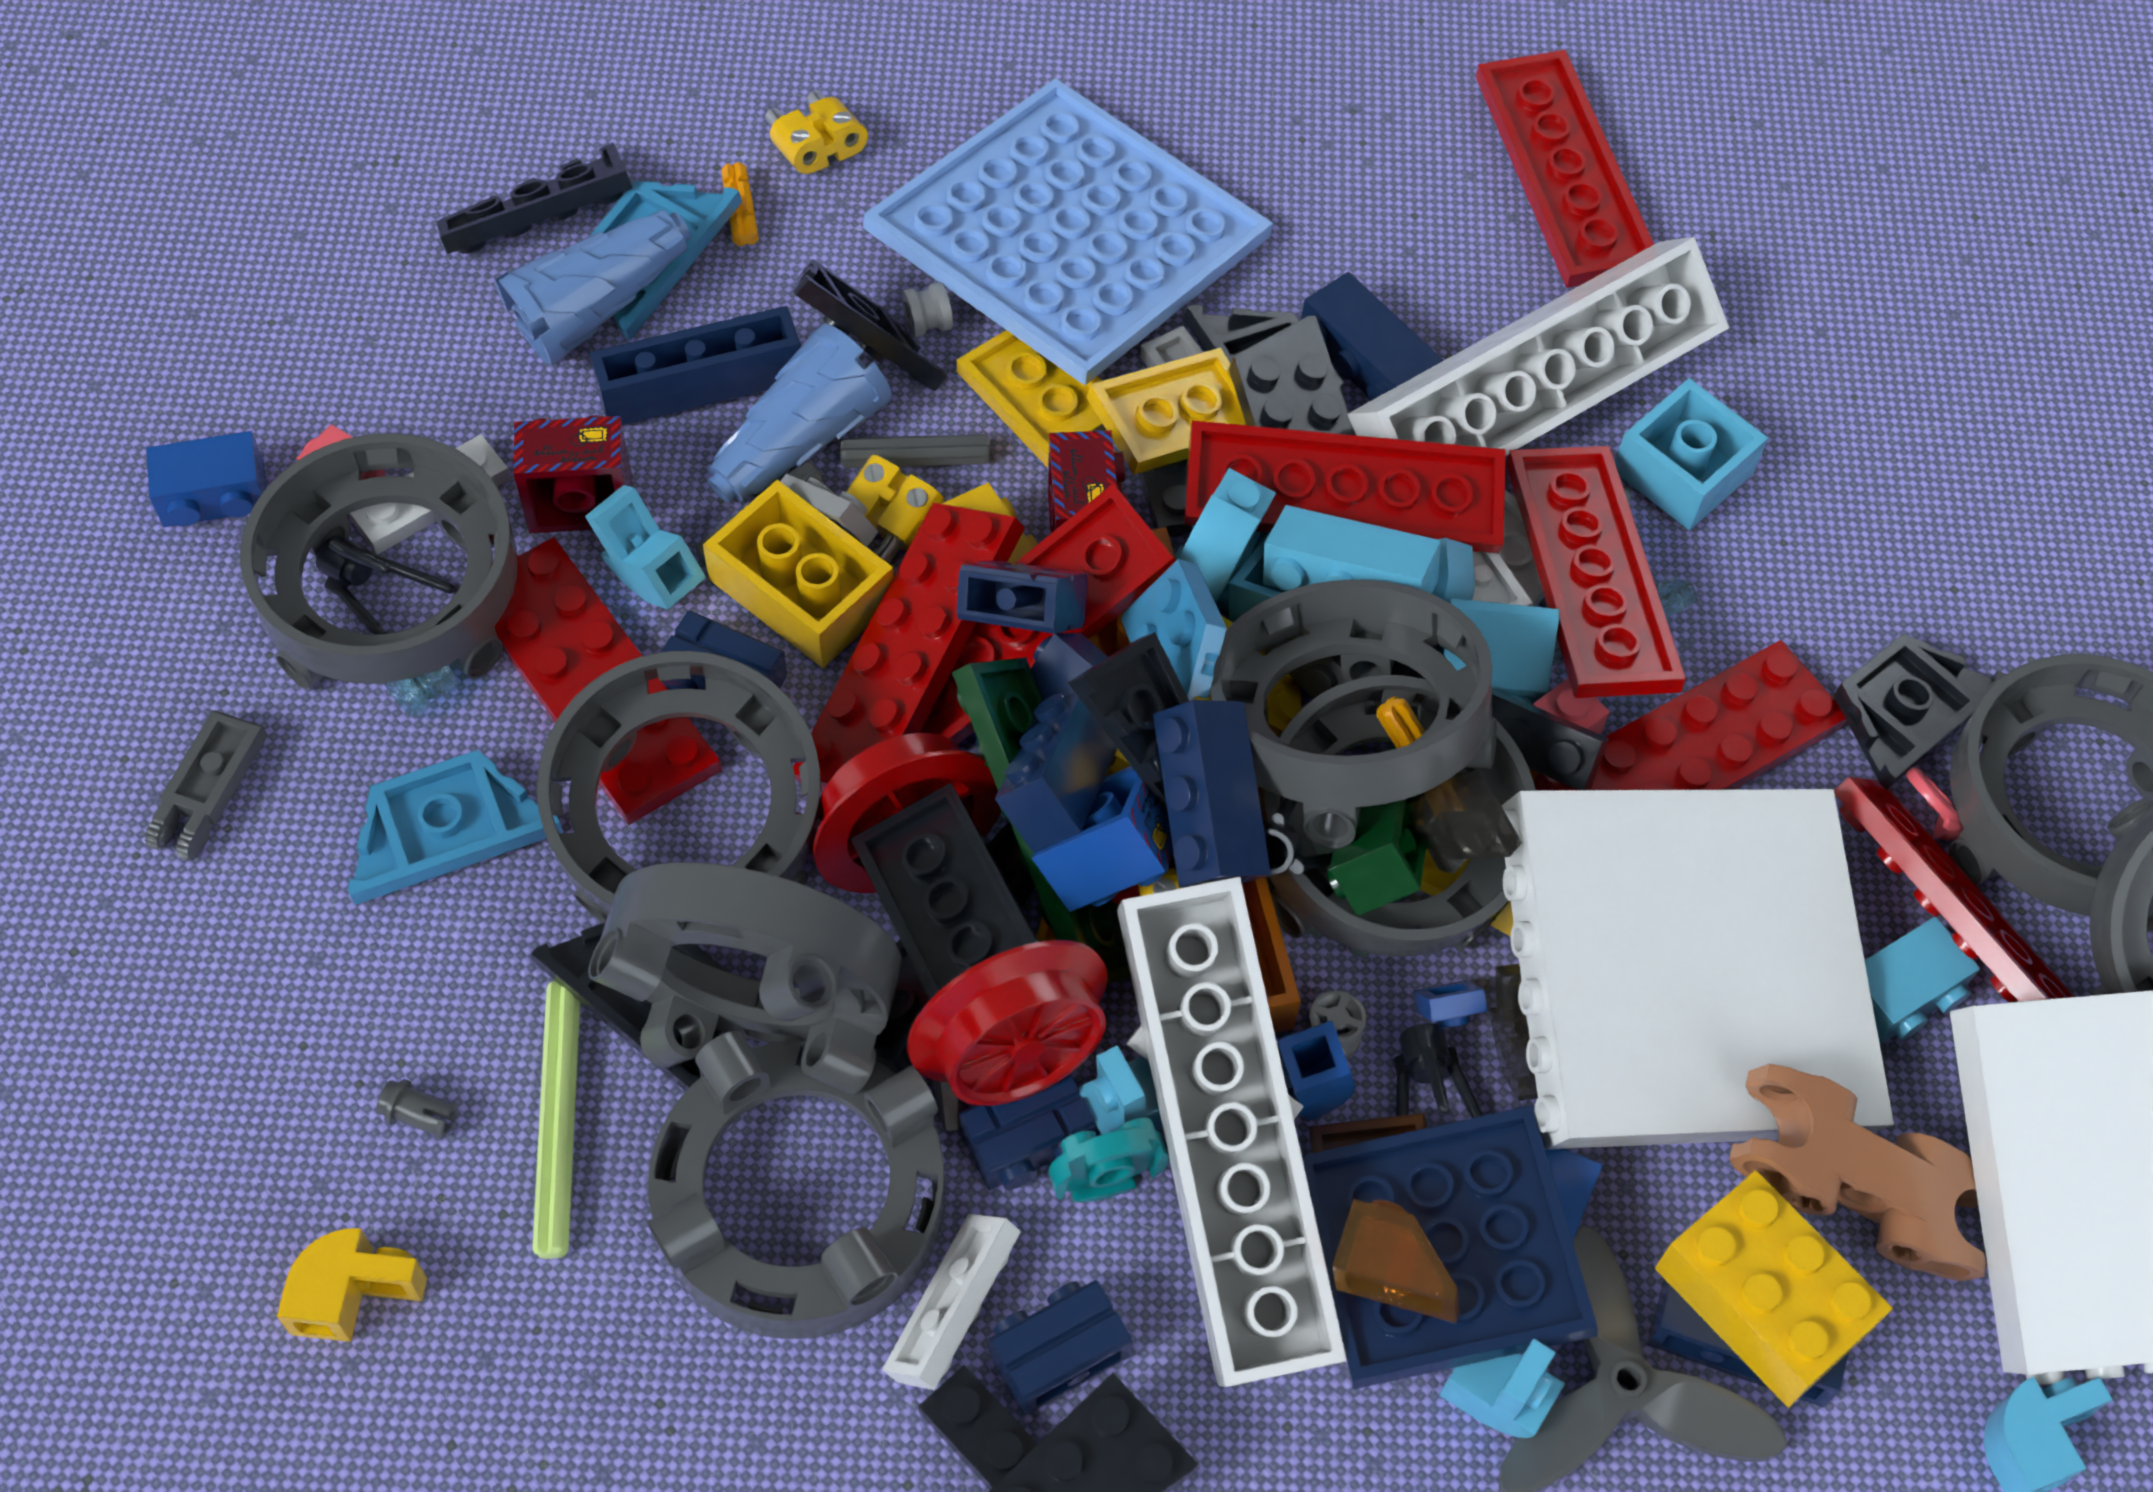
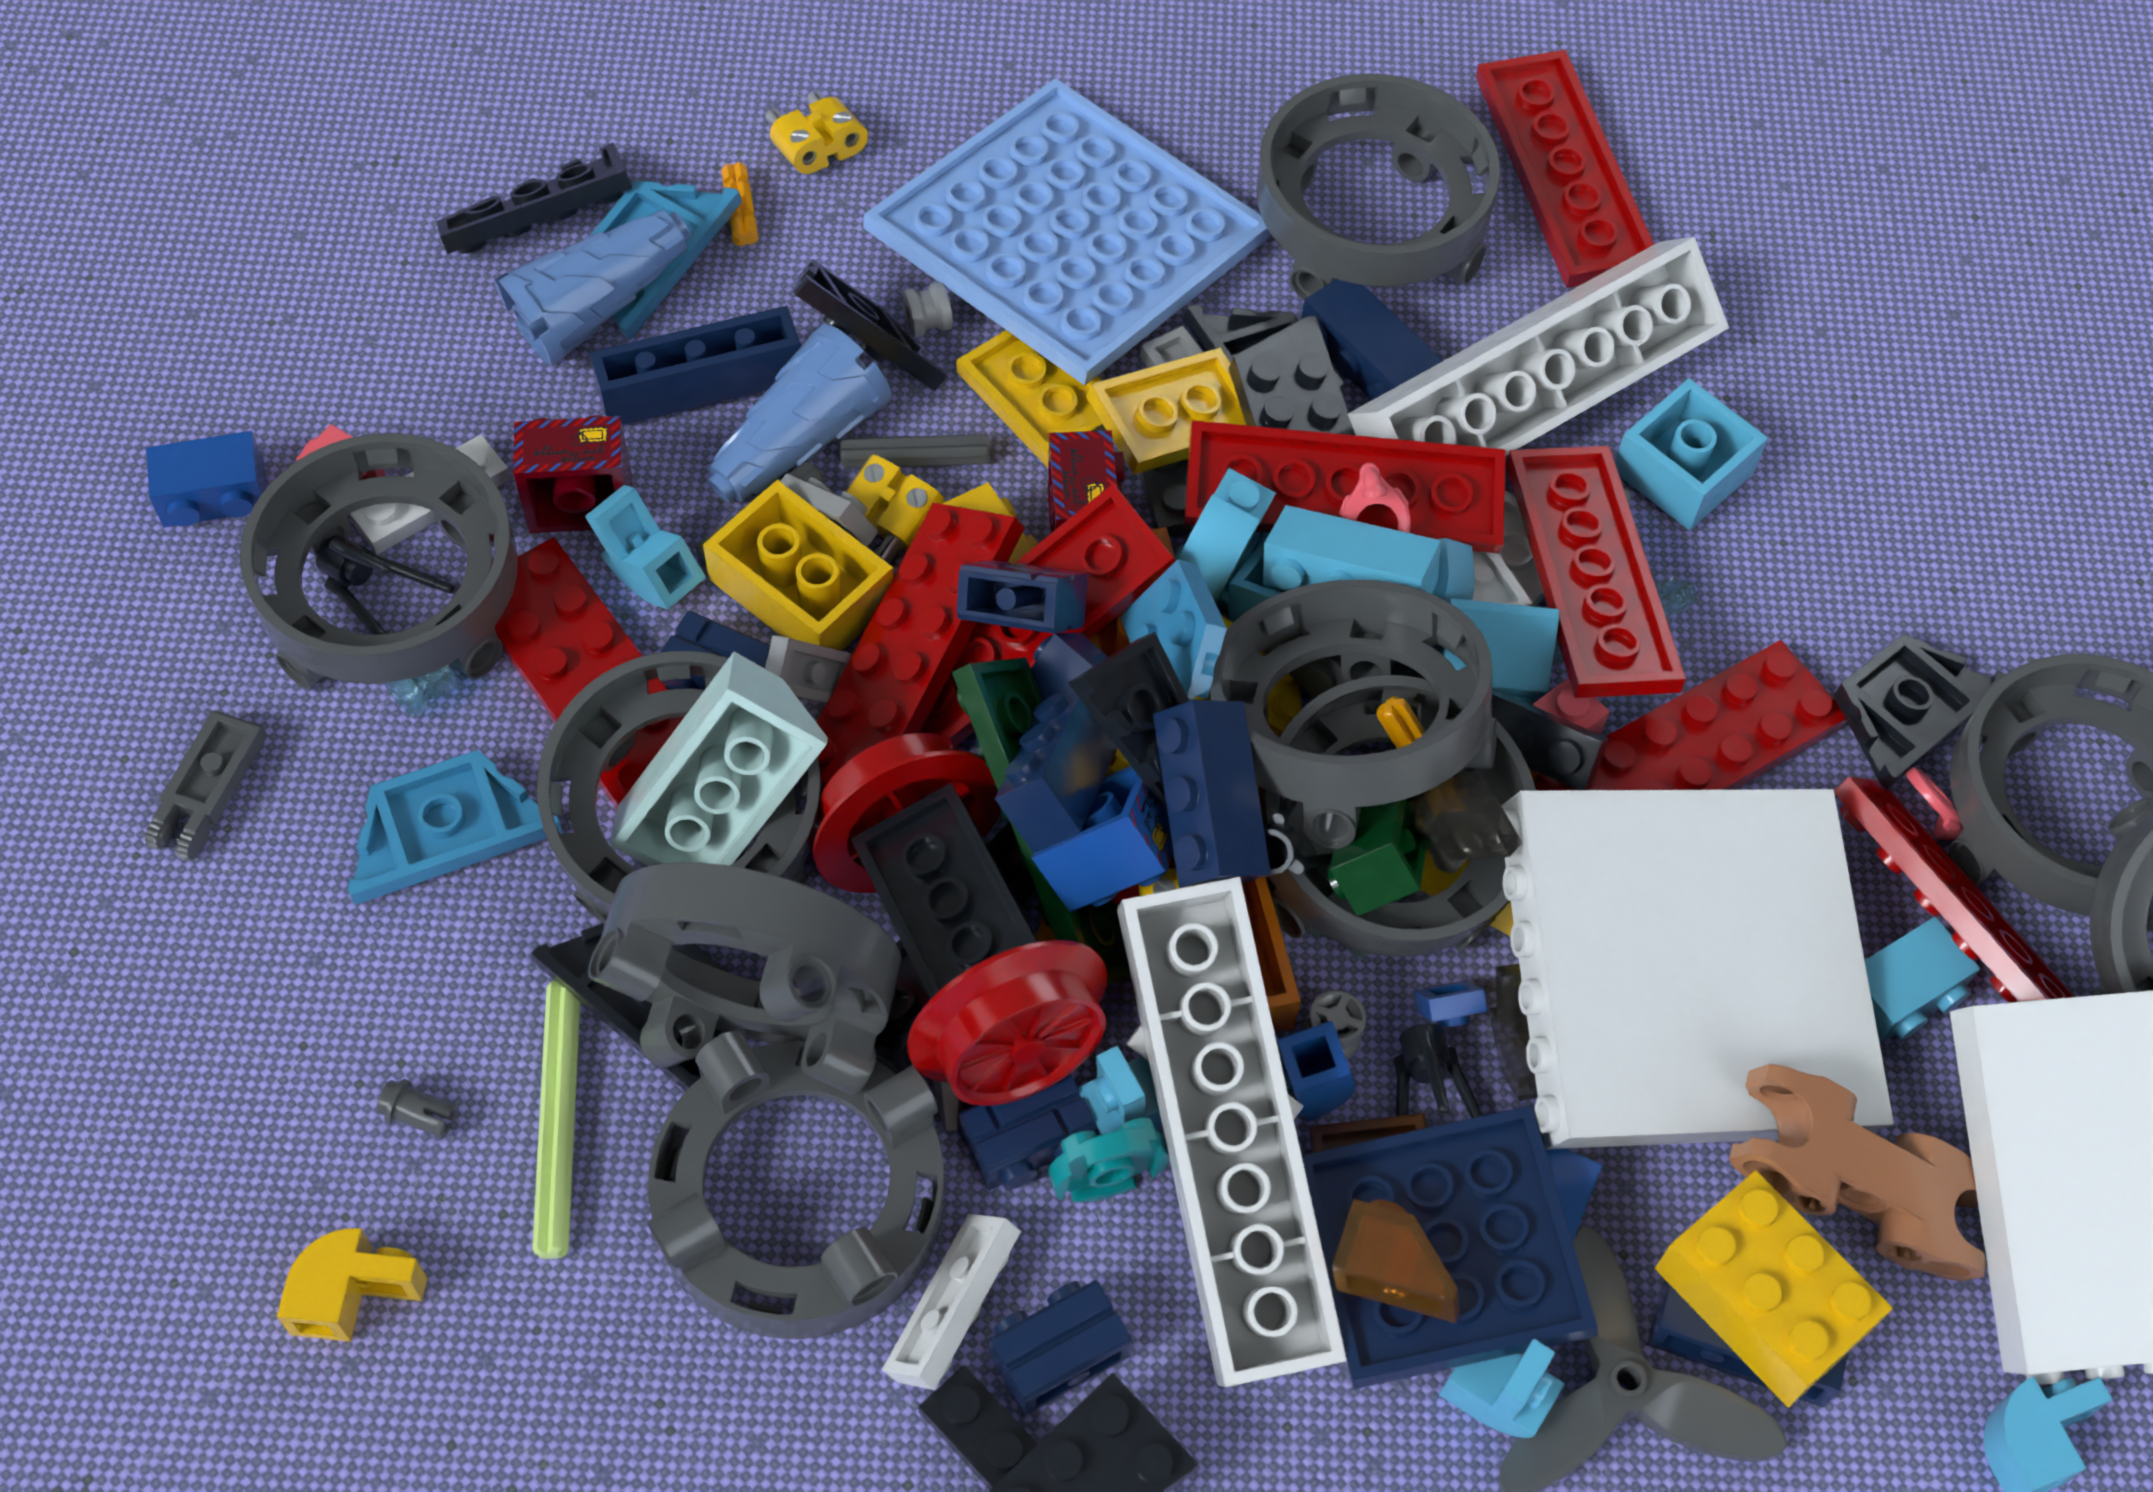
(719, 771): none -> light aqua slope
(806, 667): none -> light grey plate
(1375, 490): none -> coral piece
(1427, 134): none -> dark grey piece

